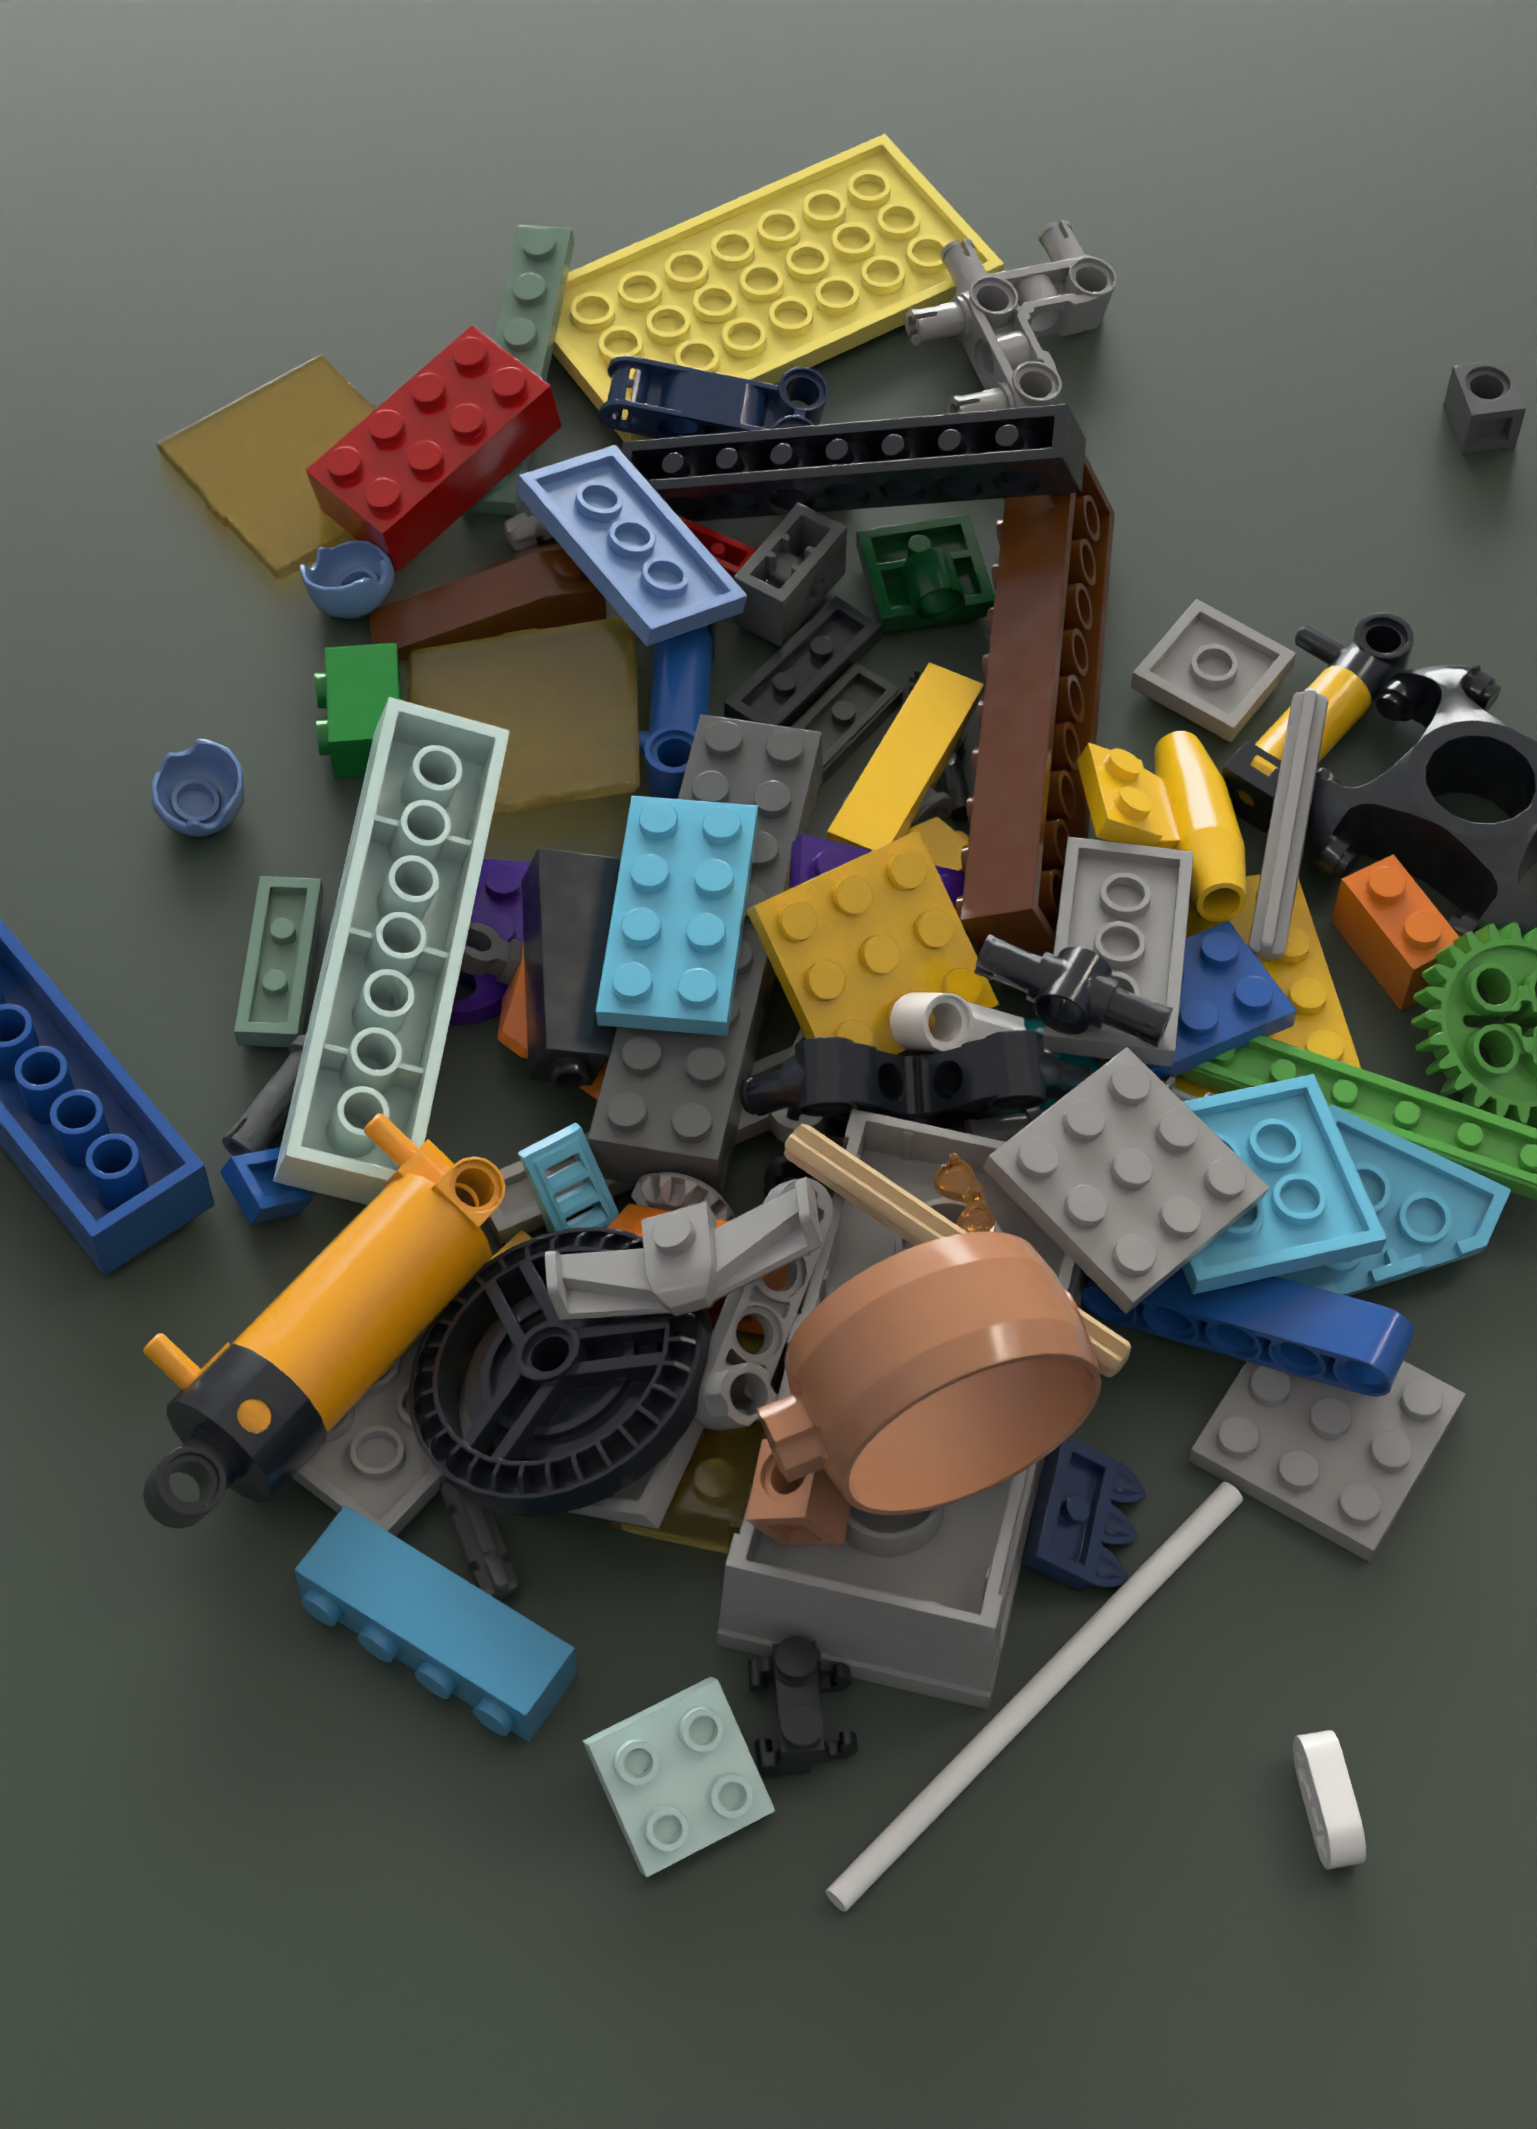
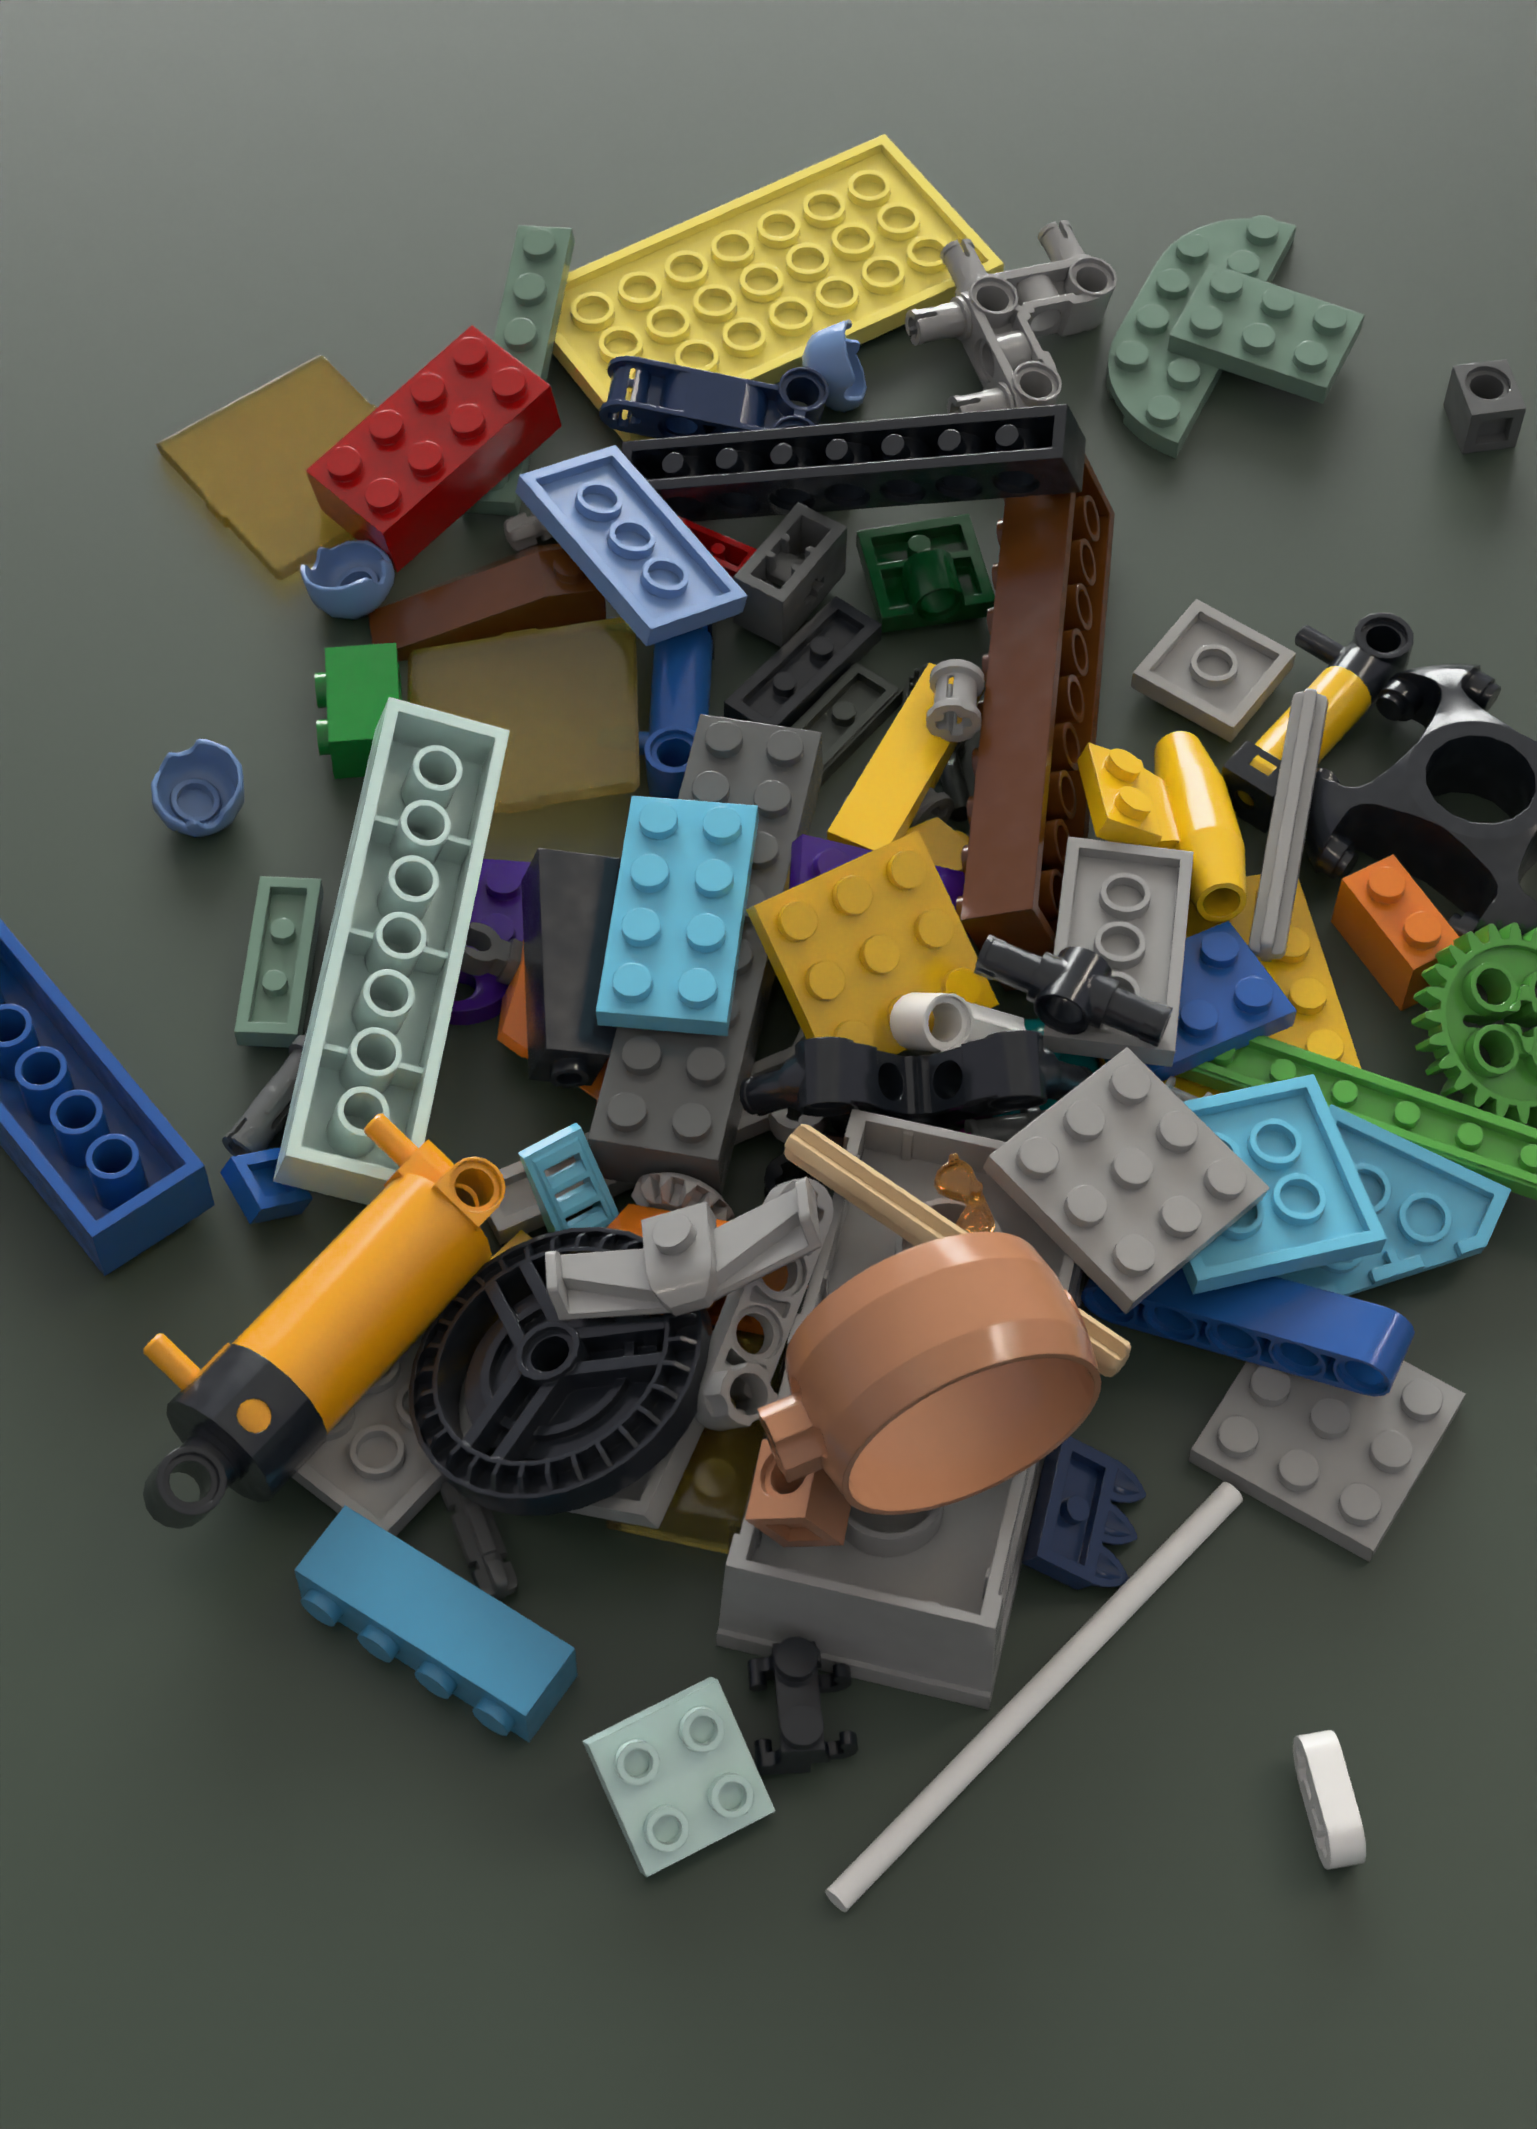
(838, 363): none -> medium blue hair
(955, 700): none -> light grey bush
(1214, 312): none -> sand green plate

